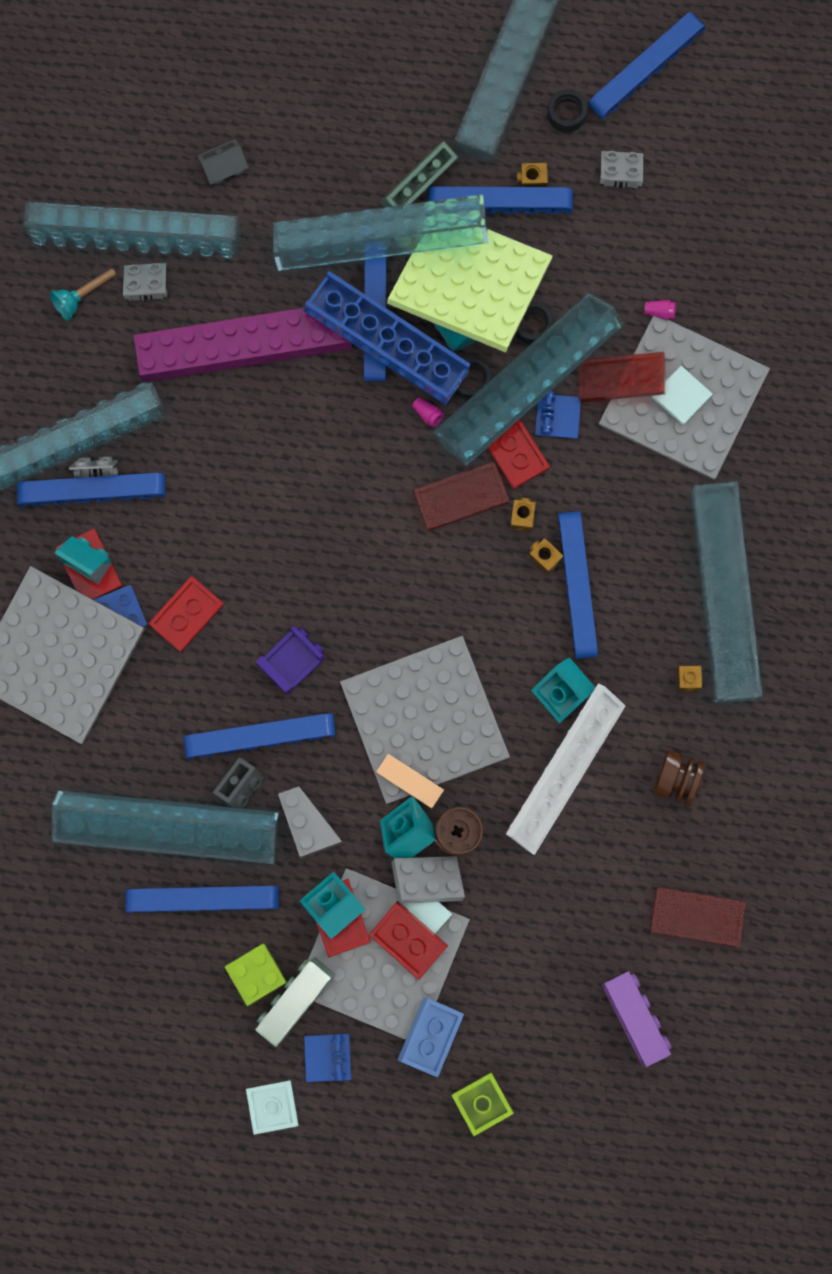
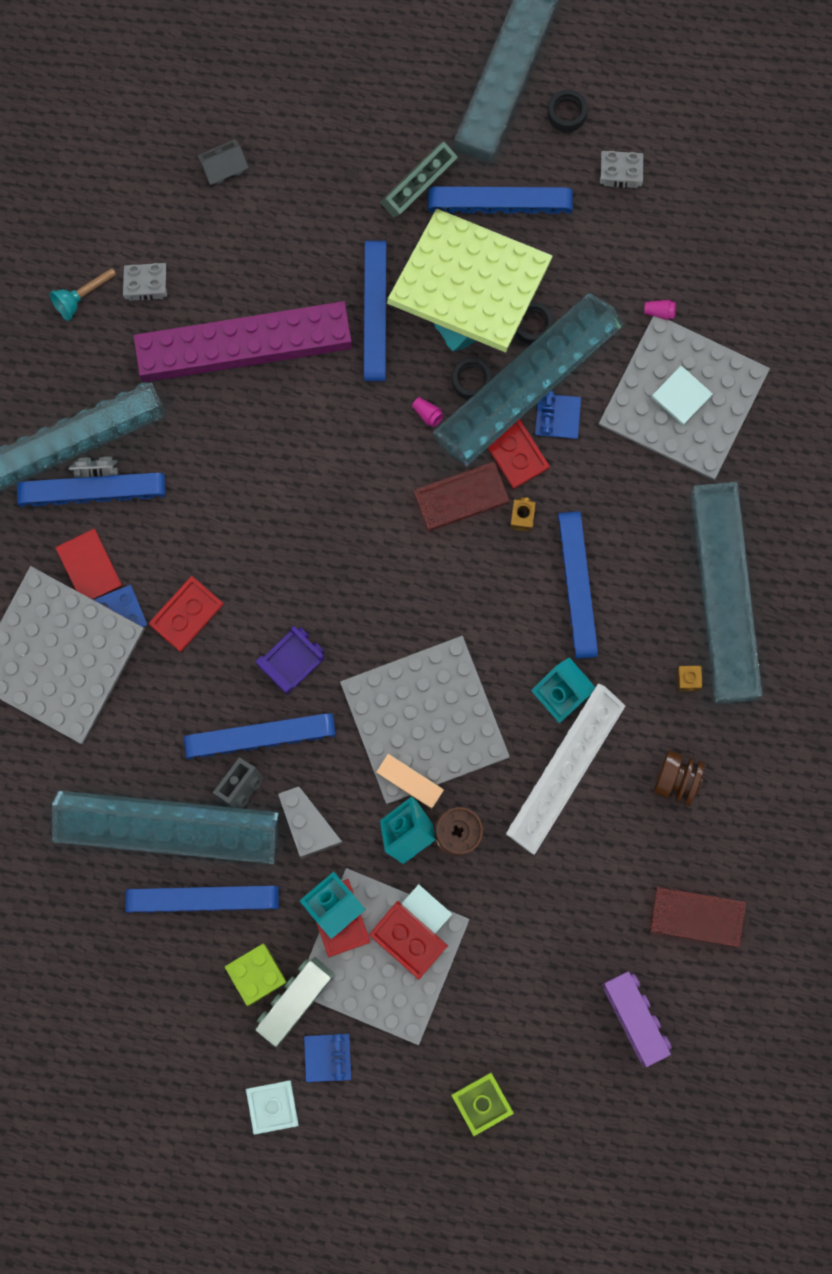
(84, 559): teal slope -> none
(132, 229): clear light blue brick -> none
(380, 232): clear light blue brick -> none
(387, 338): blue tile -> none
(427, 879): light grey plate -> none
(430, 1037): medium blue plate -> none
(536, 169): pearl gold brick -> none
(549, 564): pearl gold brick -> none
(622, 377): clear red plate -> none
(645, 65): blue beam -> none

